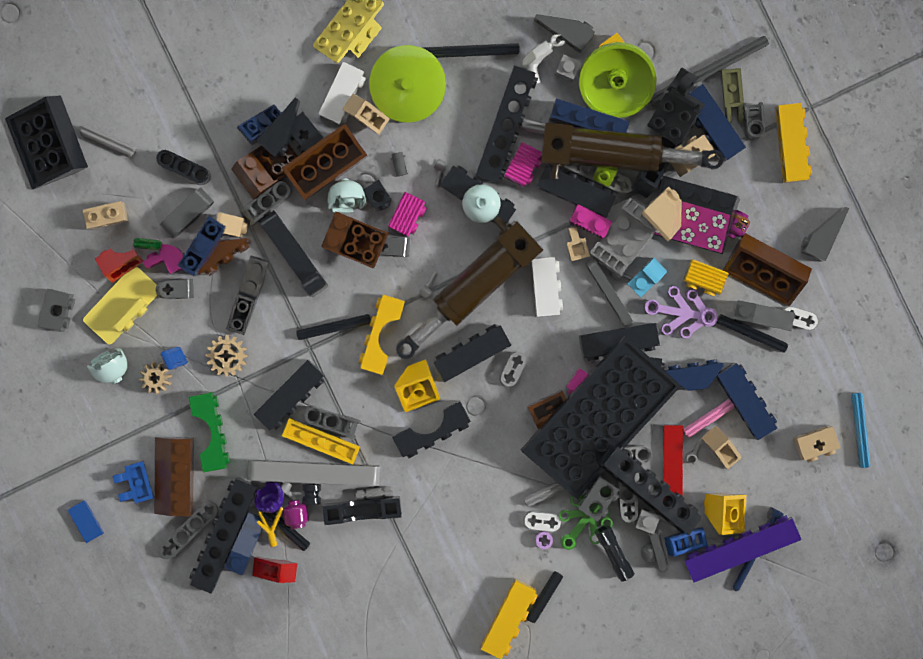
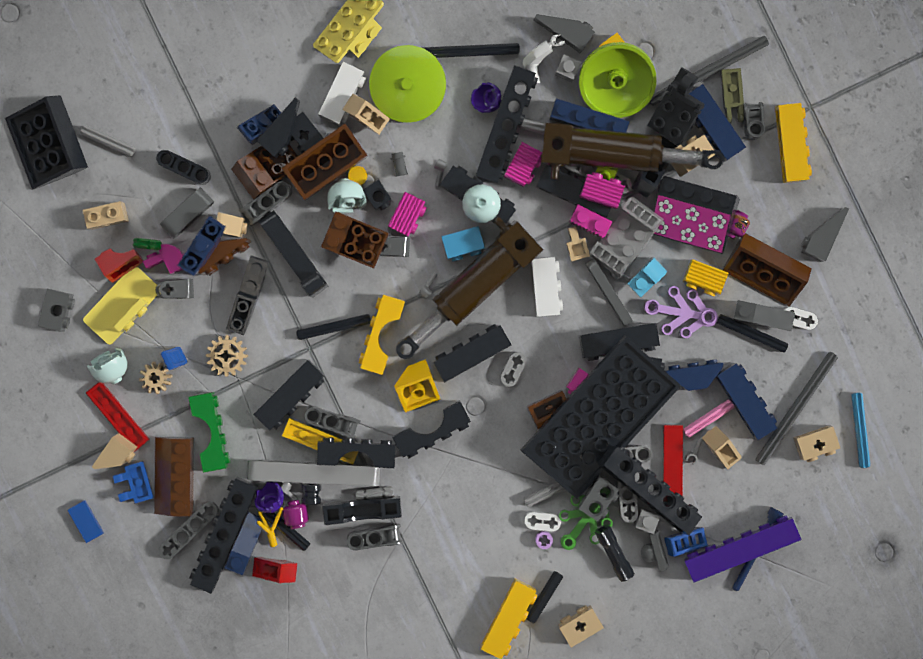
(116, 453): none -> tan slope
(117, 414): none -> red tile
(358, 175): none -> yellow tile
(381, 453): none -> black arch
(385, 534): none -> dark grey piece
(463, 243): none -> dark azure brick
(486, 98): none -> dark purple hair
(574, 634): none -> tan brick
(602, 191): none -> dark pink brick
(665, 213): tan slope -> none
(726, 512): yellow slope -> none
(796, 408): none -> dark grey axle

